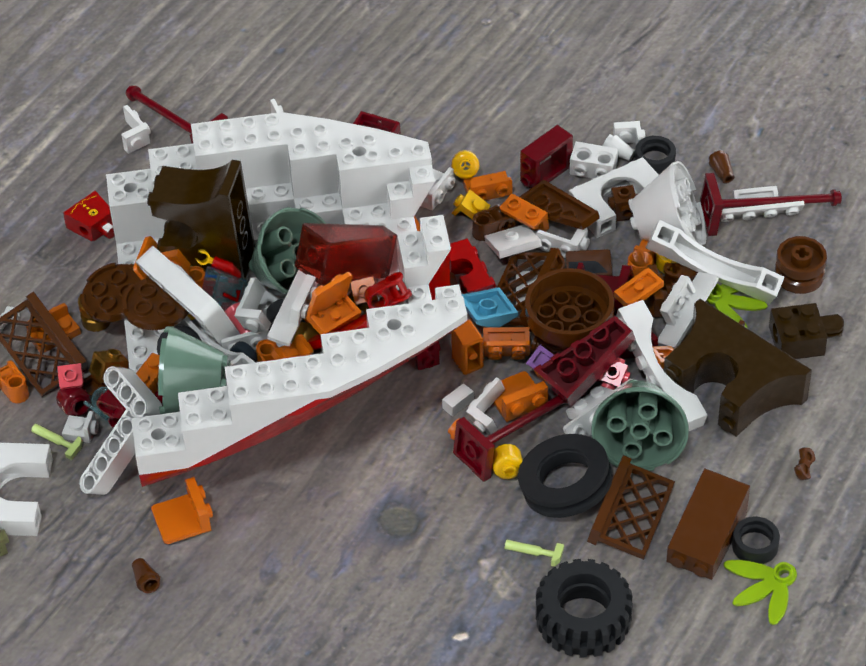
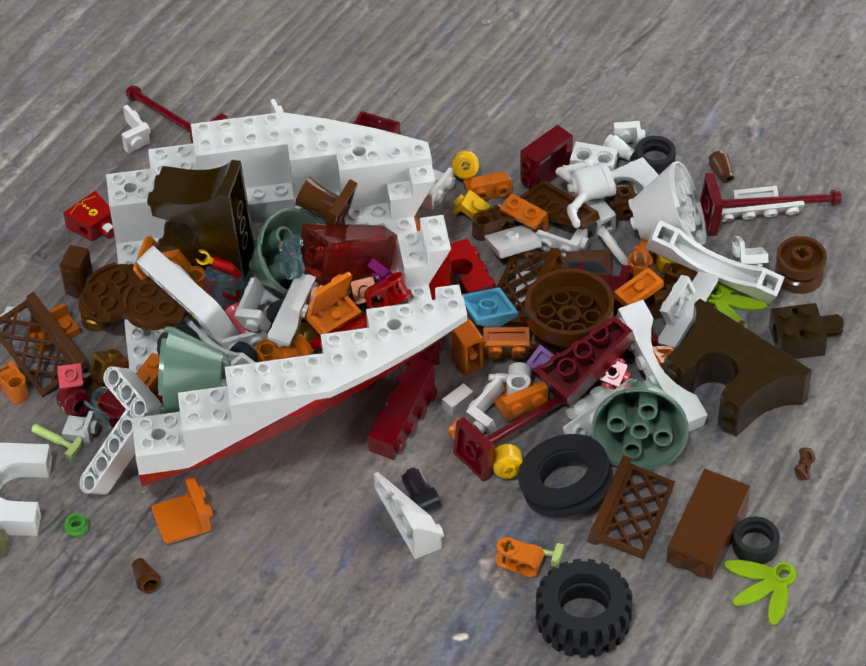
(75, 269): none -> reddish brown brick
(76, 520): none -> bright green plate
(291, 257): none -> clear light blue plate
(324, 202): none -> reddish brown plant
(380, 271): none -> magenta plate
(403, 409): none -> dark red wedge
(411, 520): none -> white wedge
(419, 490): none -> black piece
(517, 378): none -> white piece
(520, 558): none -> orange piece
(587, 184): none -> white piece
(612, 245): none -> white piece
(749, 256): none -> white bracket

